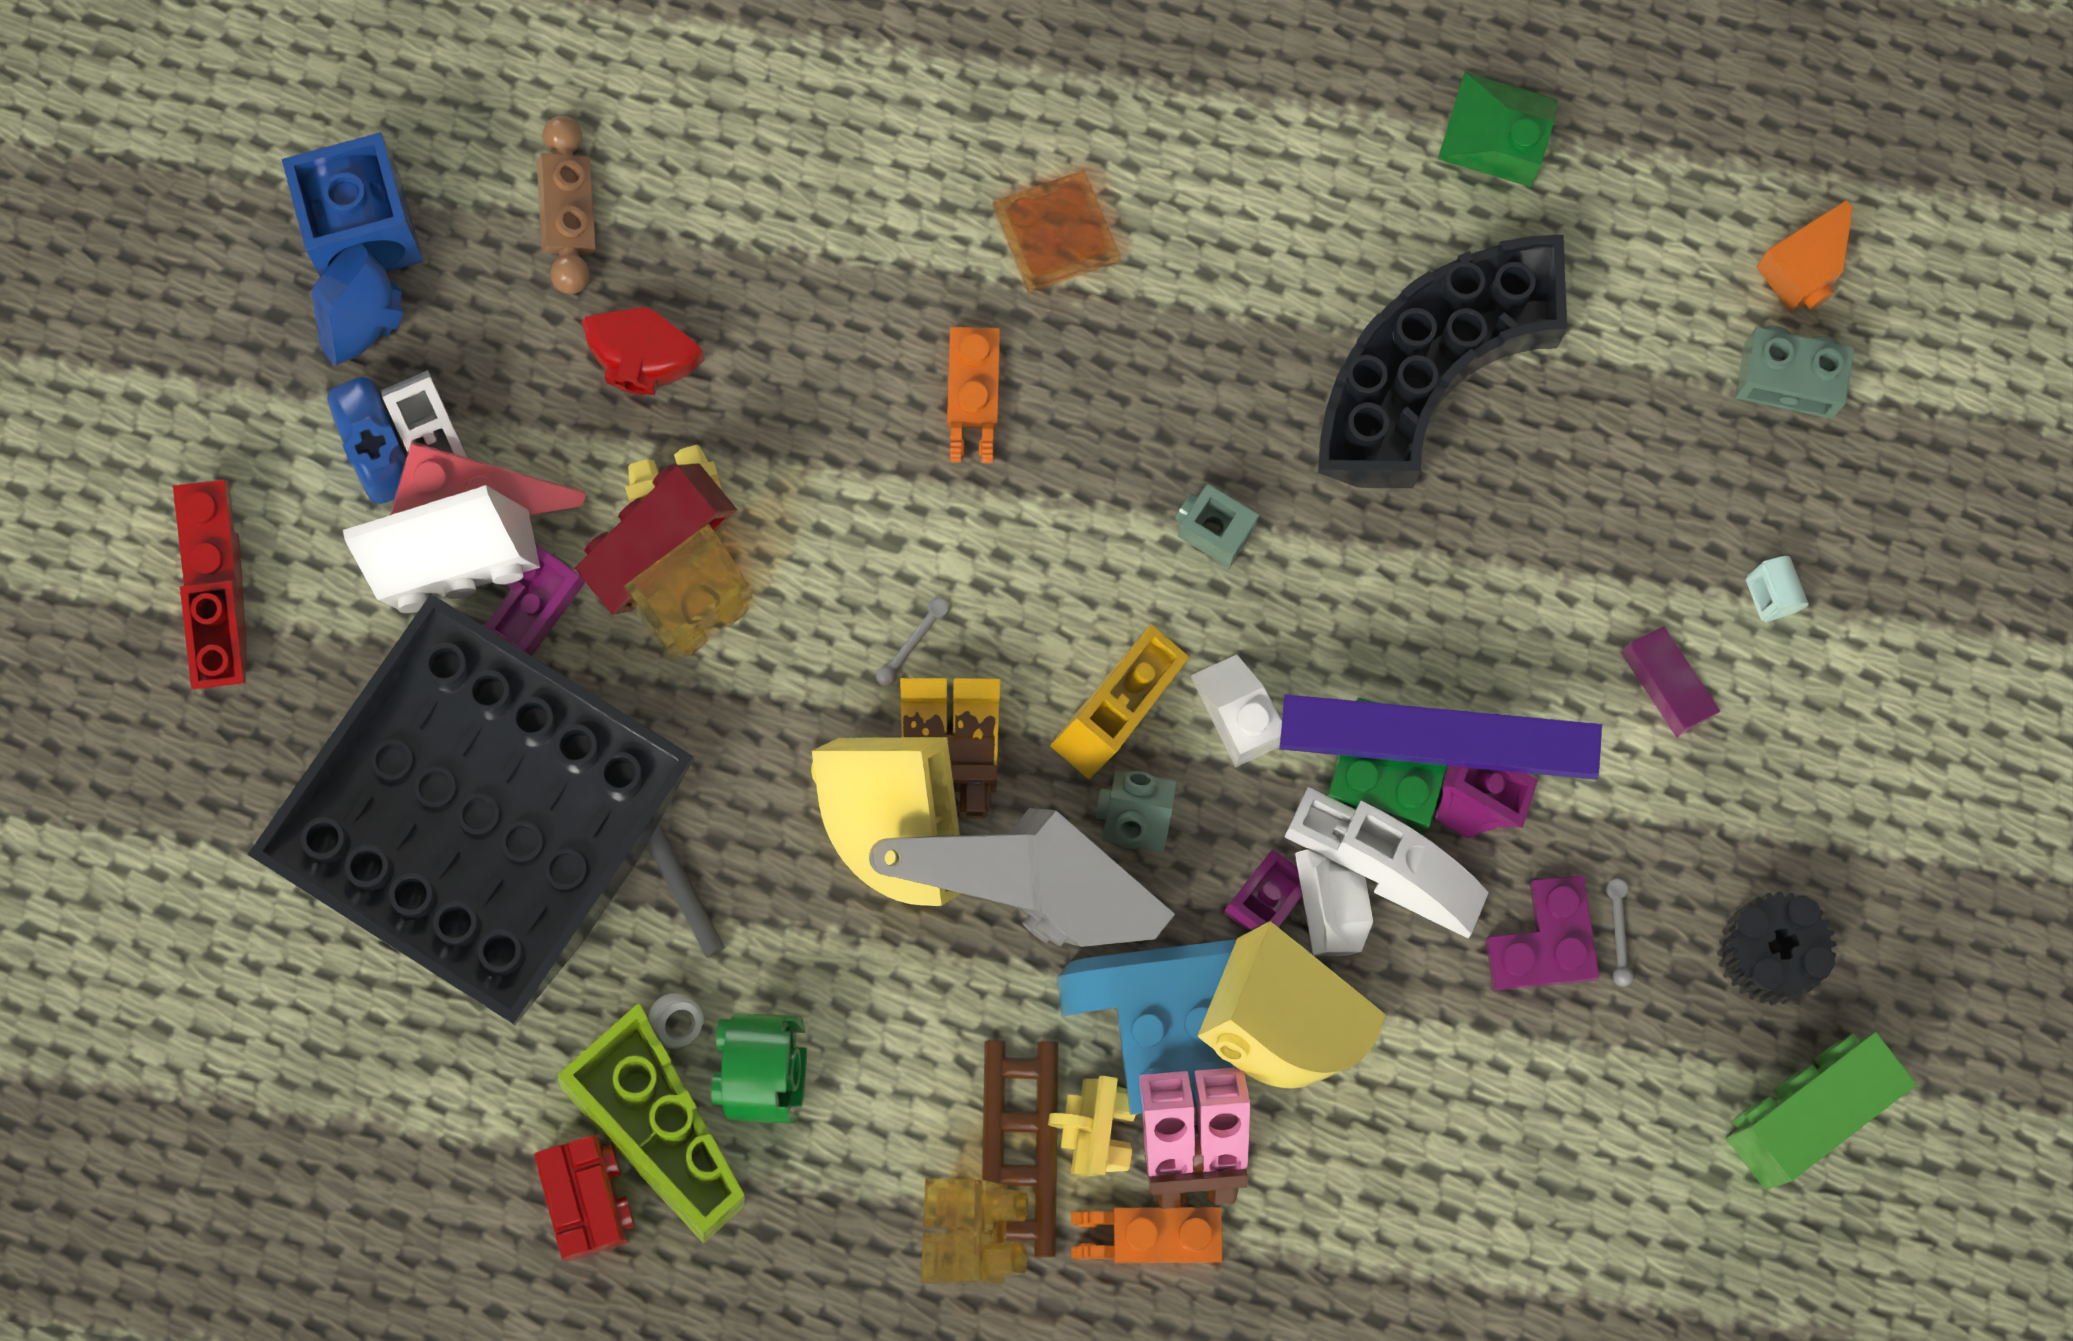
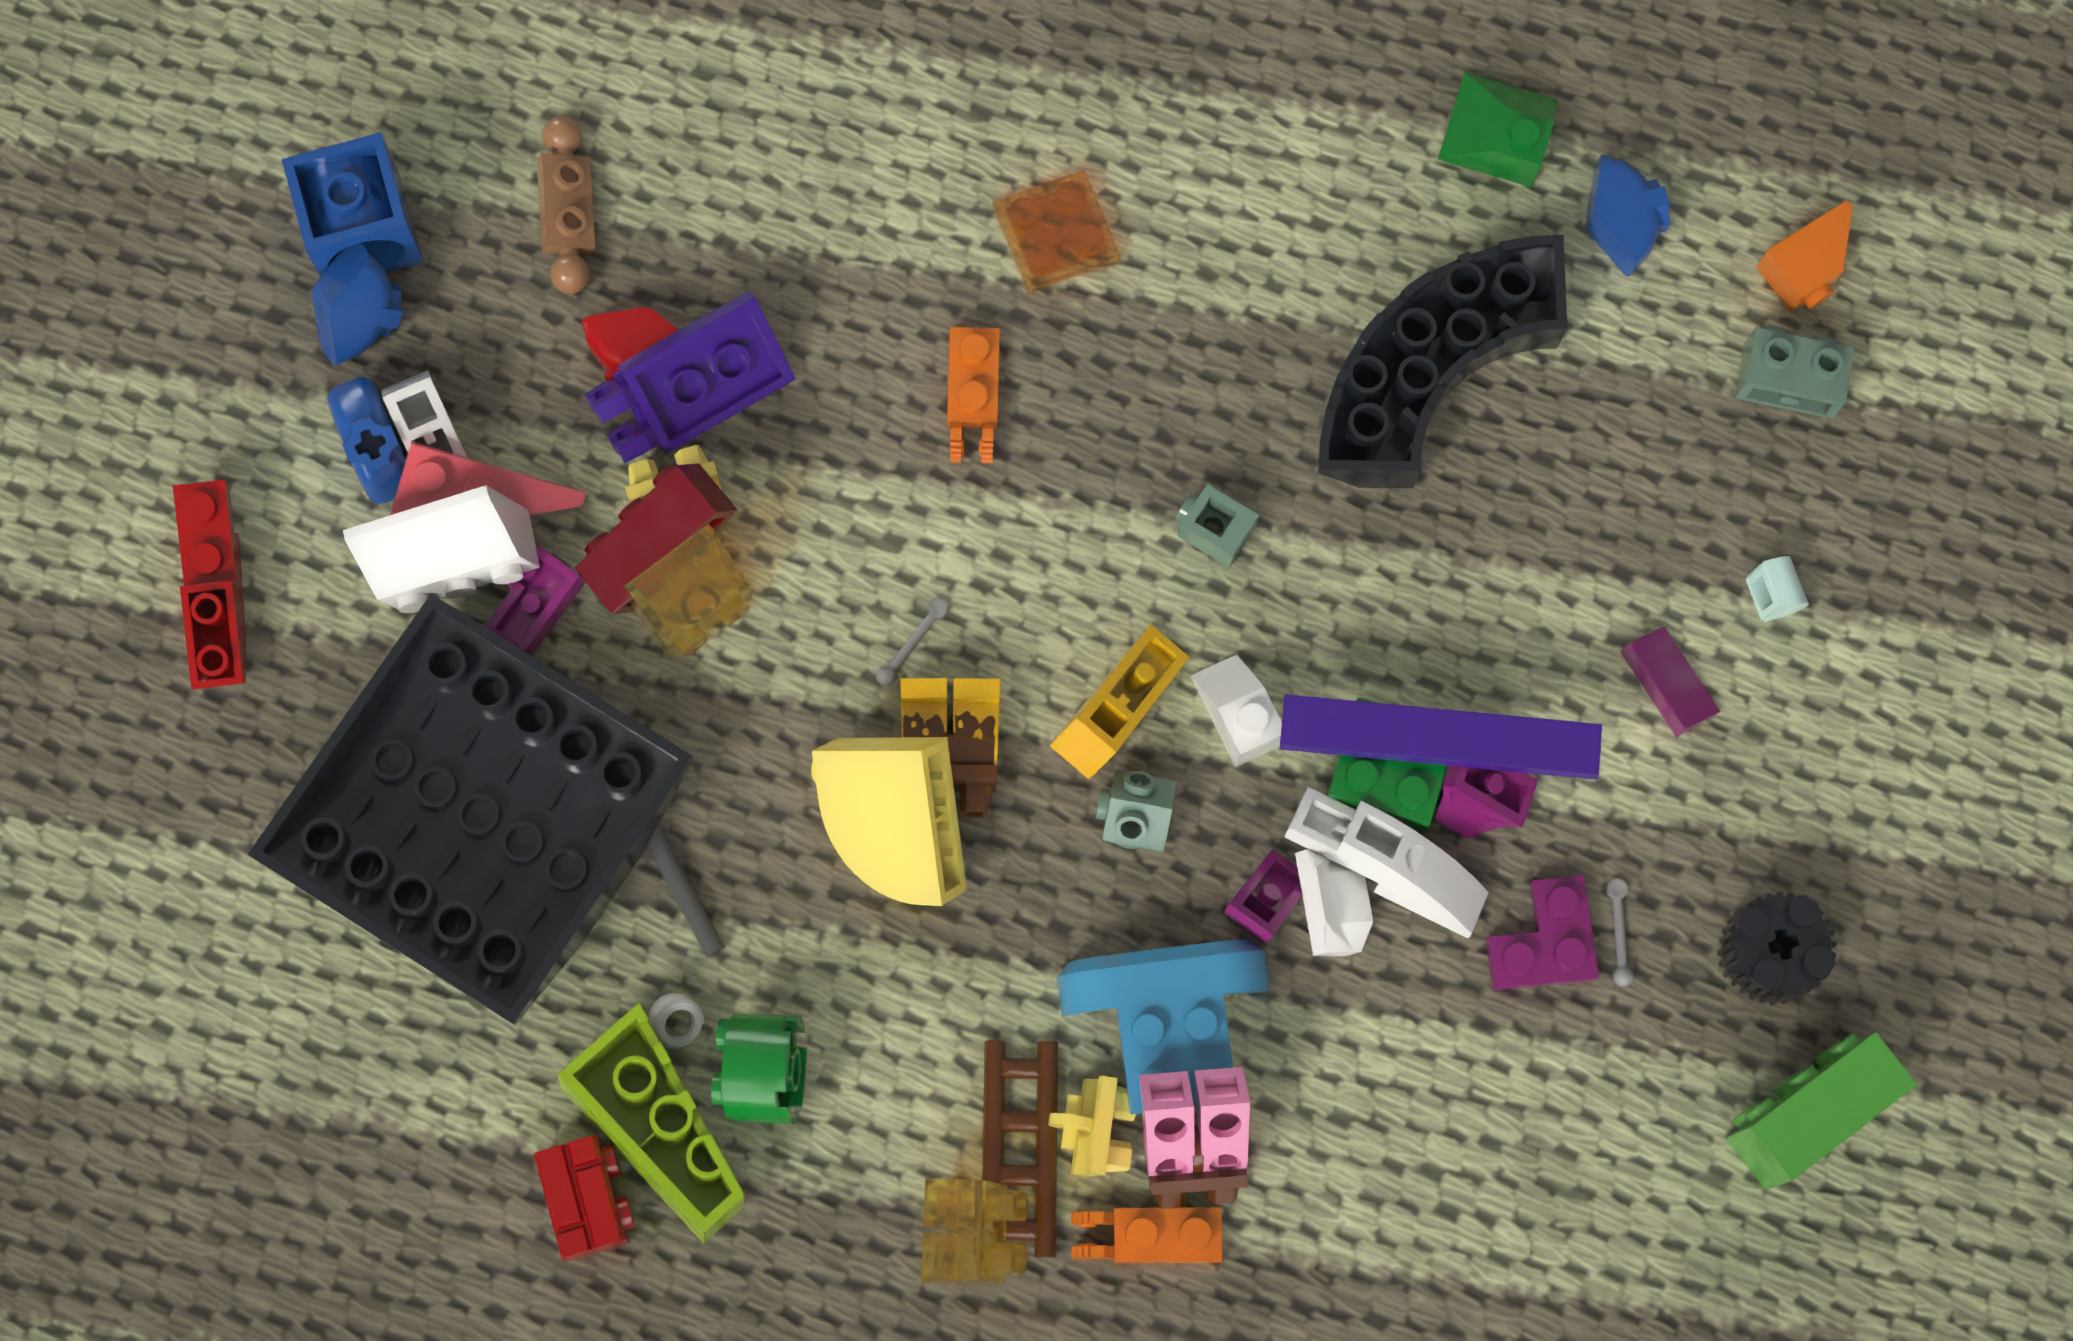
(693, 379): none -> dark purple tile
(1042, 869): light grey slope -> none
(1287, 1013): light yellow brick -> none
(1625, 212): none -> blue piece

